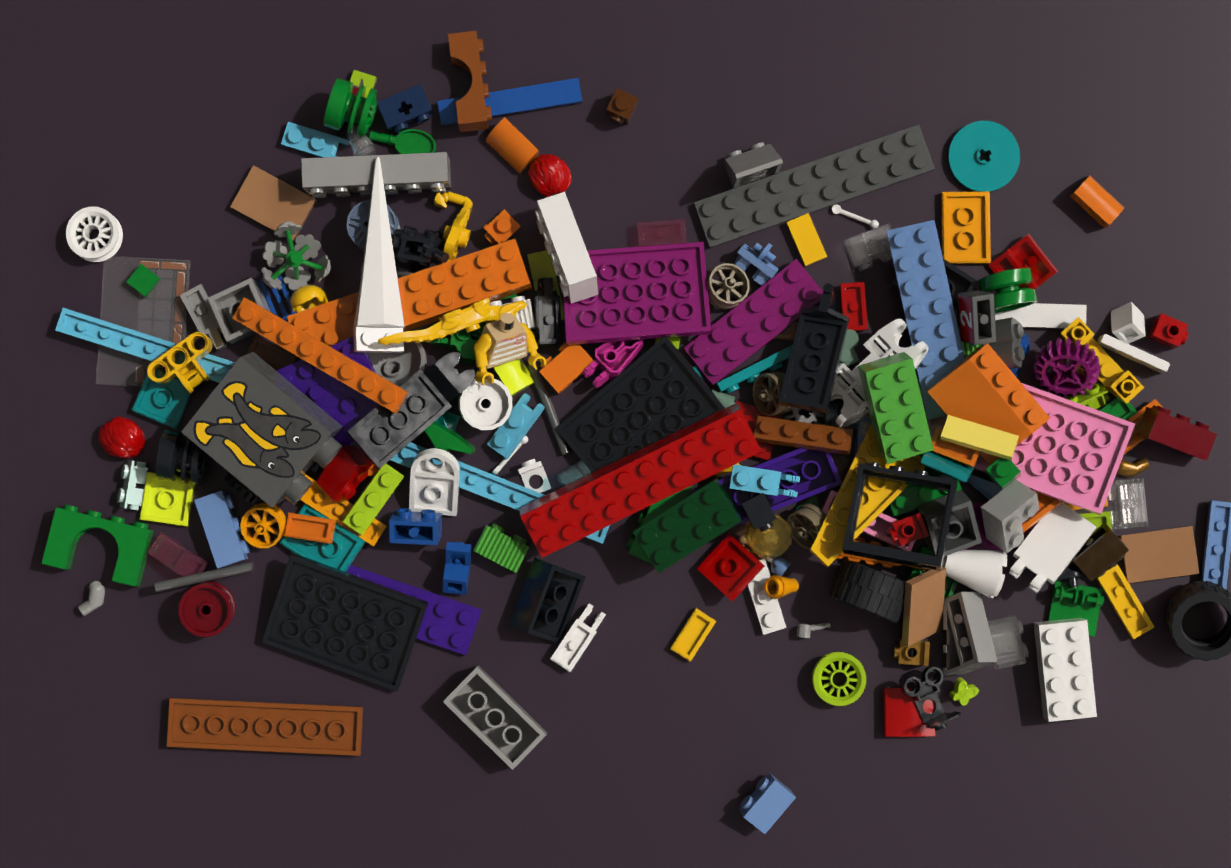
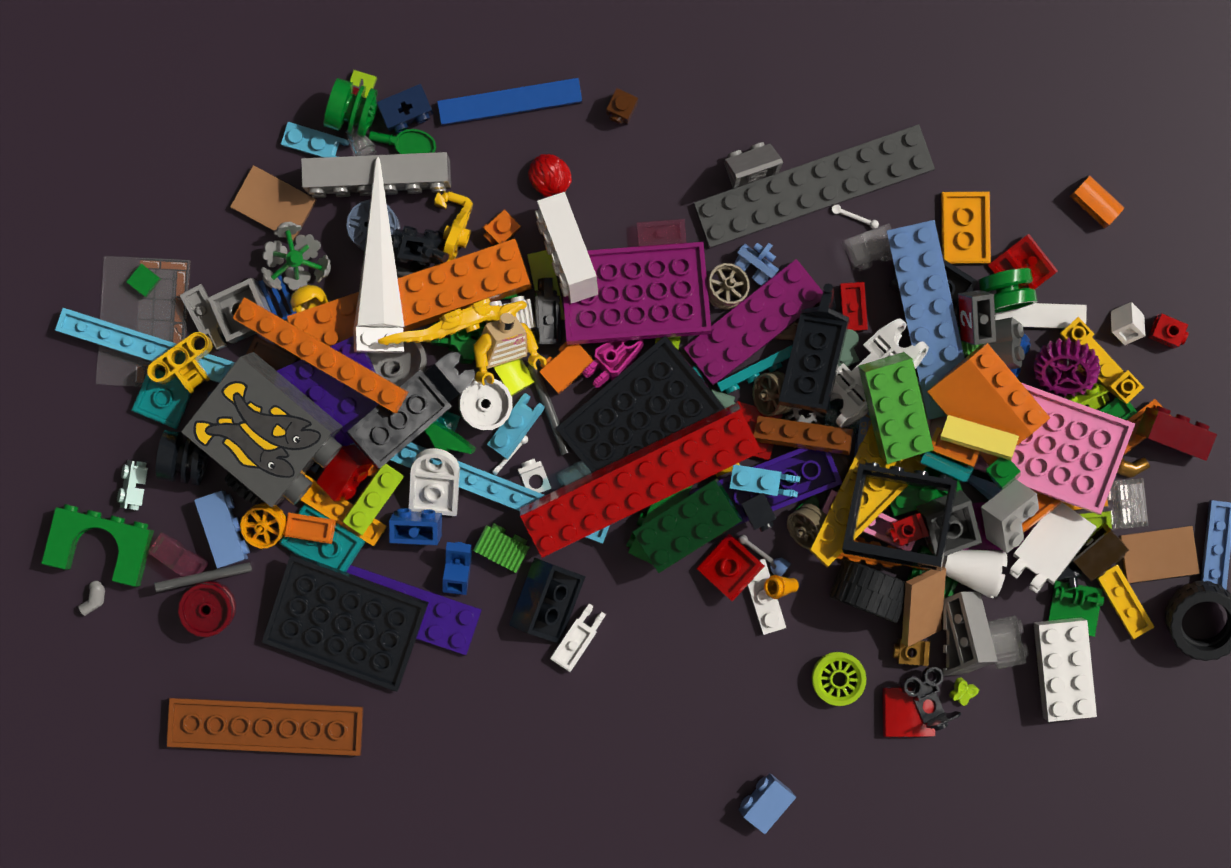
(88, 214): white wheel -> none
(122, 438): red hair -> none
(167, 500): neon yellow tile -> none
(472, 108): dark orange arch -> none
(495, 717): light grey brick -> none
(512, 145): orange brick -> none
(693, 634): yellow tile -> none
(771, 542): clear yellow hat -> none
(804, 630): light grey hand -> none
(806, 239): yellow tile -> none
(965, 154): teal piece -> none
(1133, 353): white tile -> none

